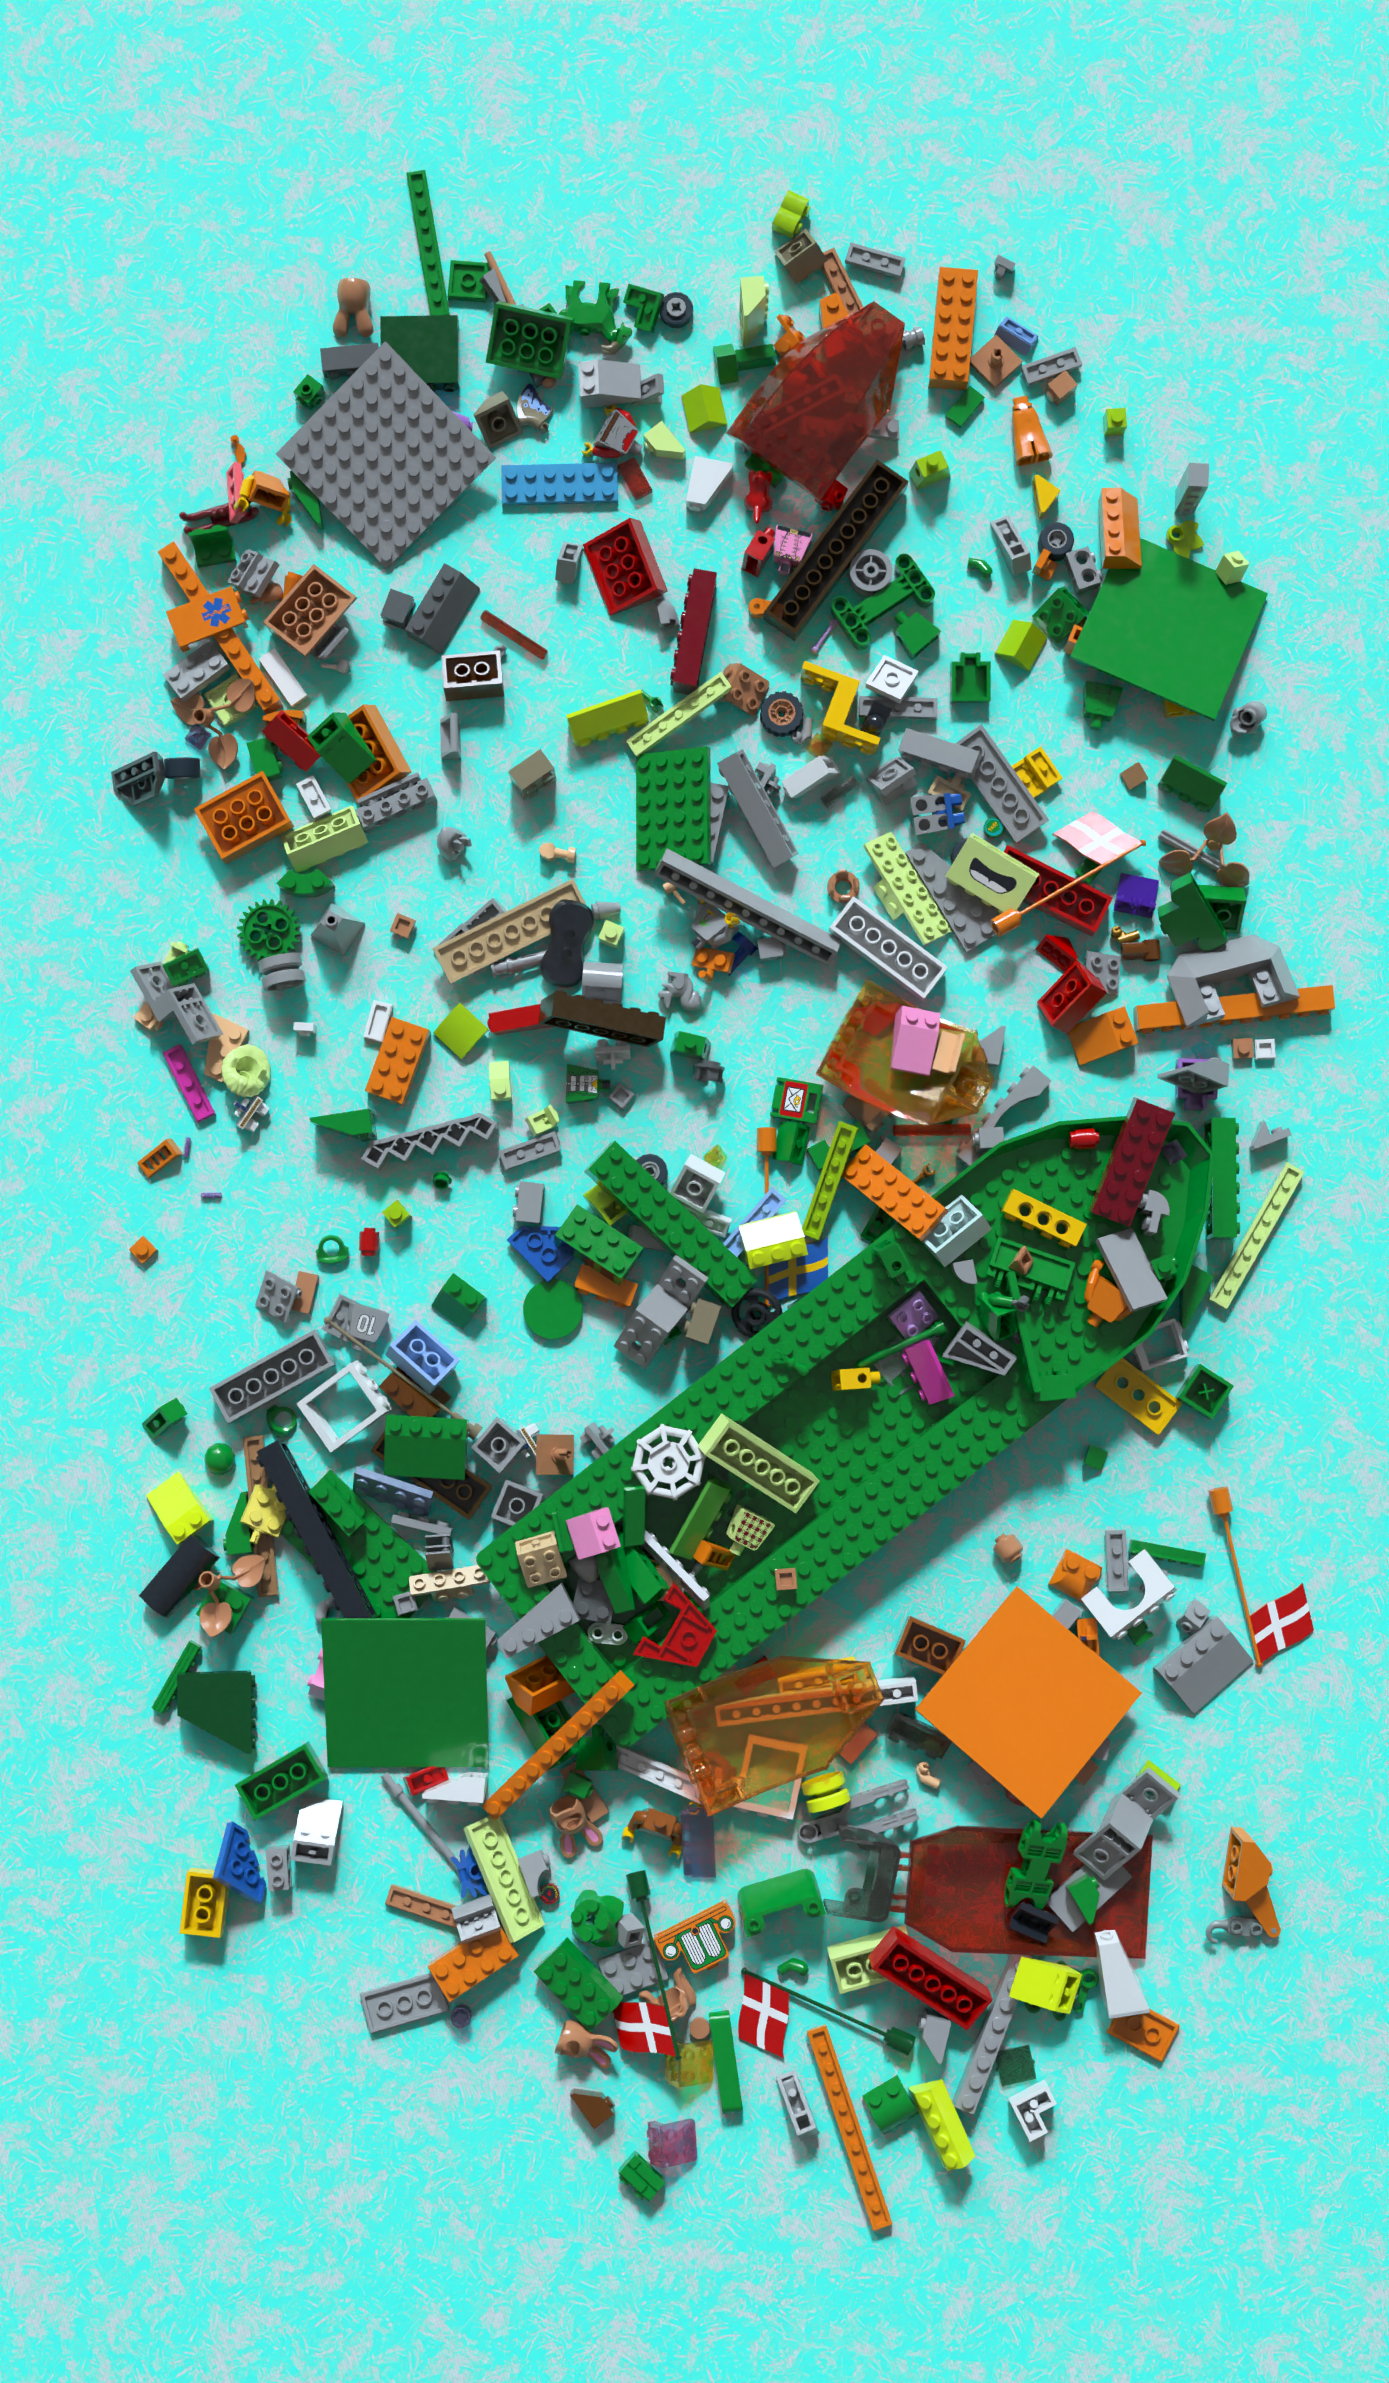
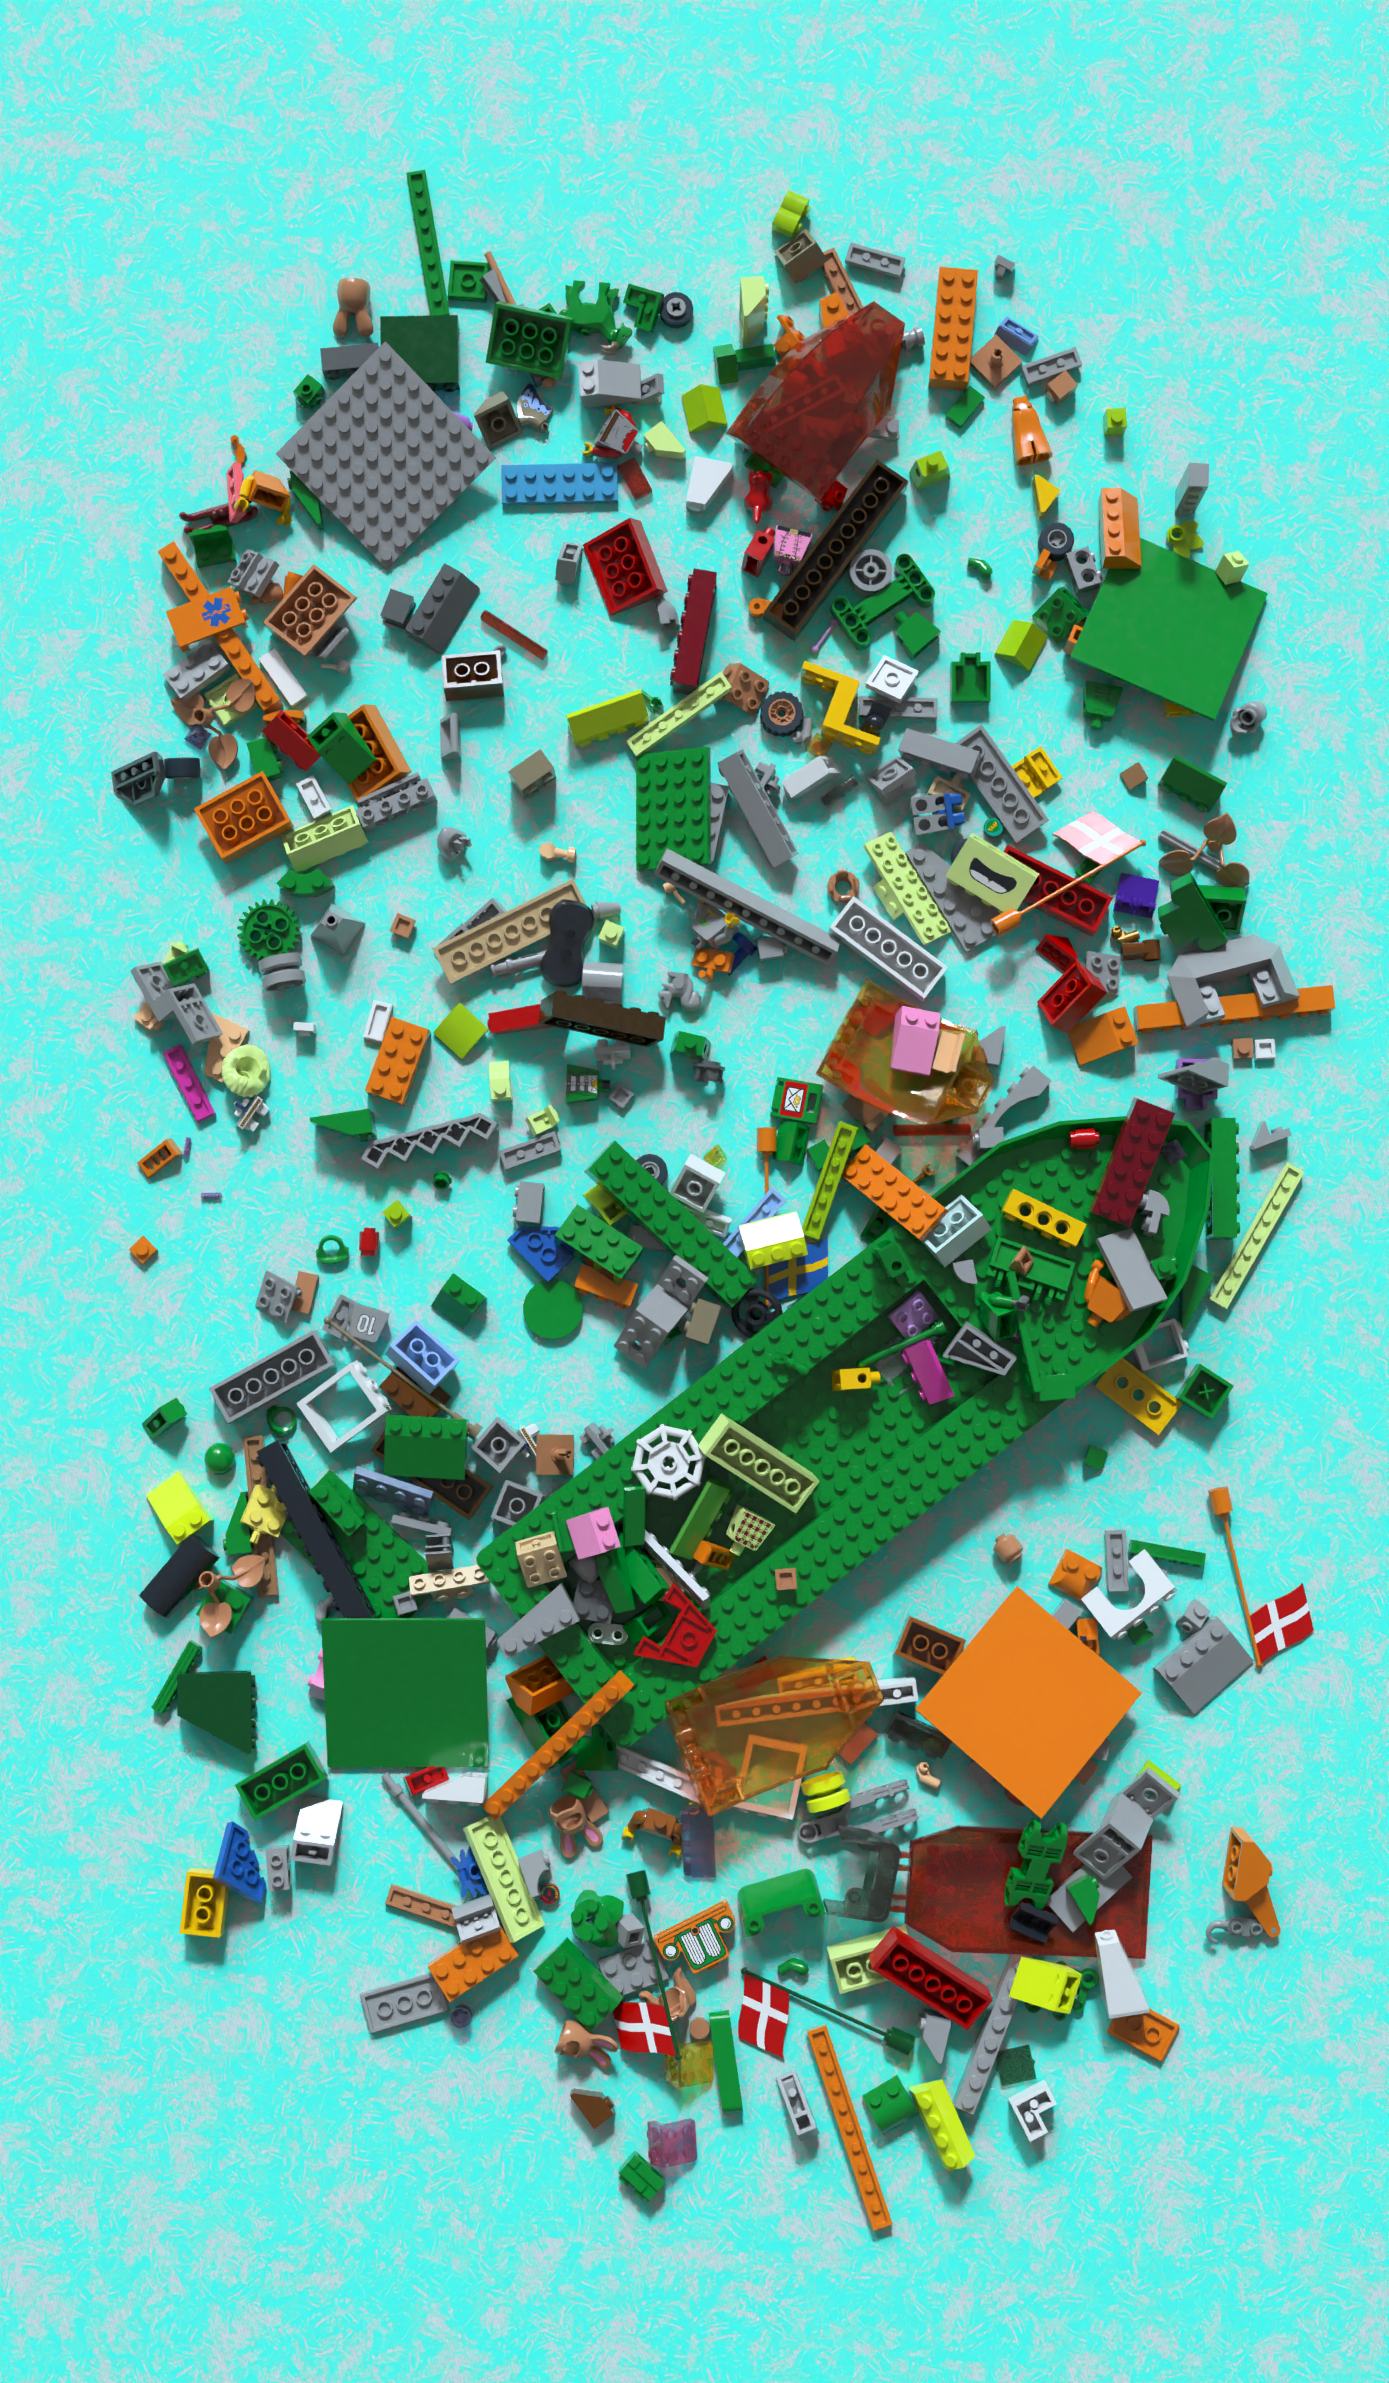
(1011, 545): light grey slope -> none

